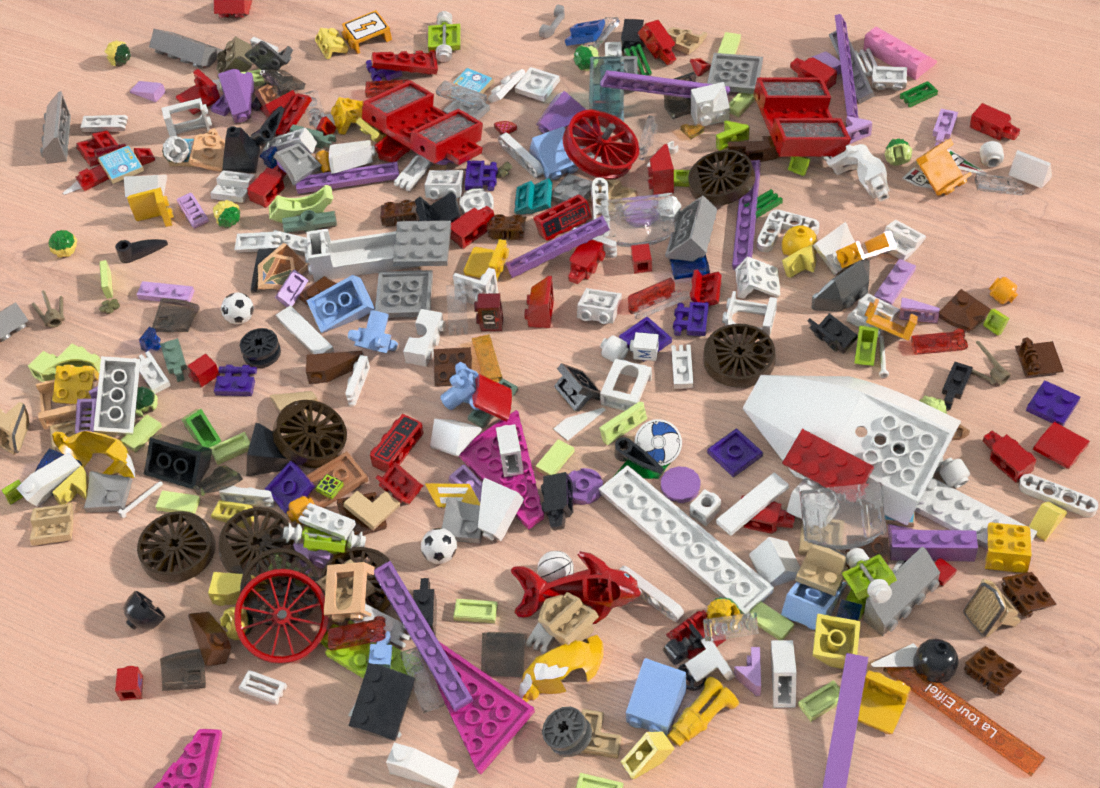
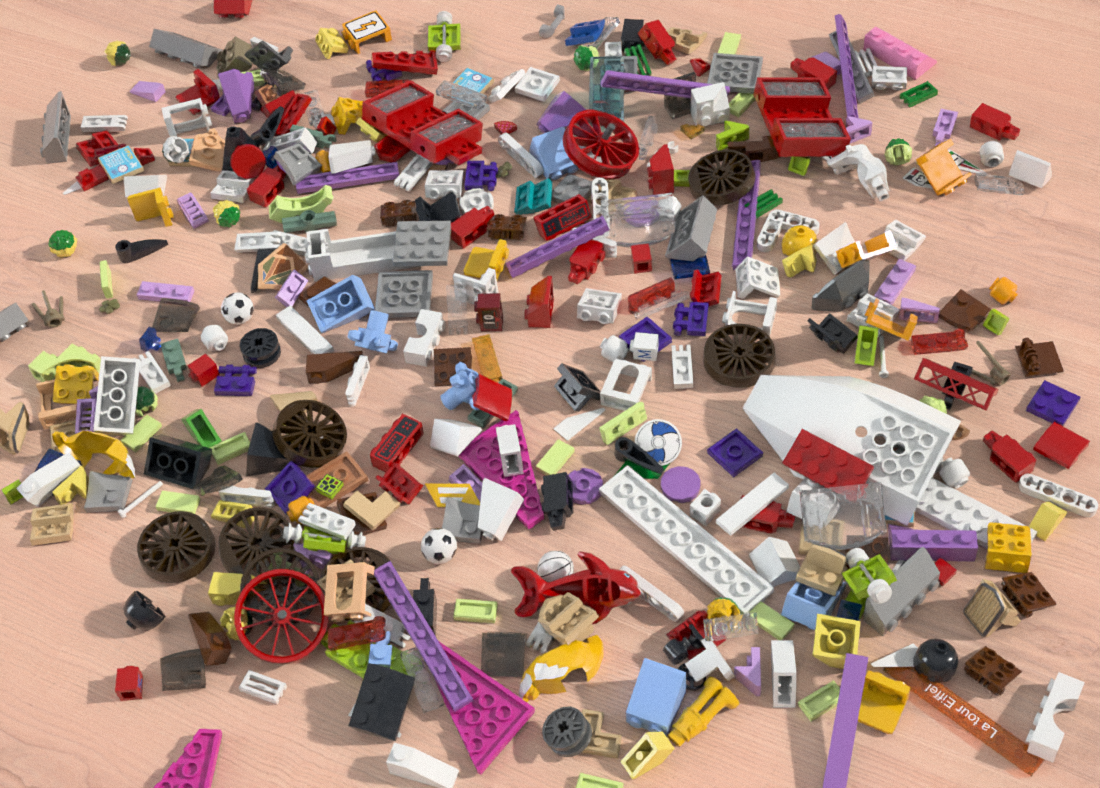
(214, 338): none -> white head
(247, 161): none -> red tile
(961, 378): none -> red fence
(1047, 736): none -> white arch

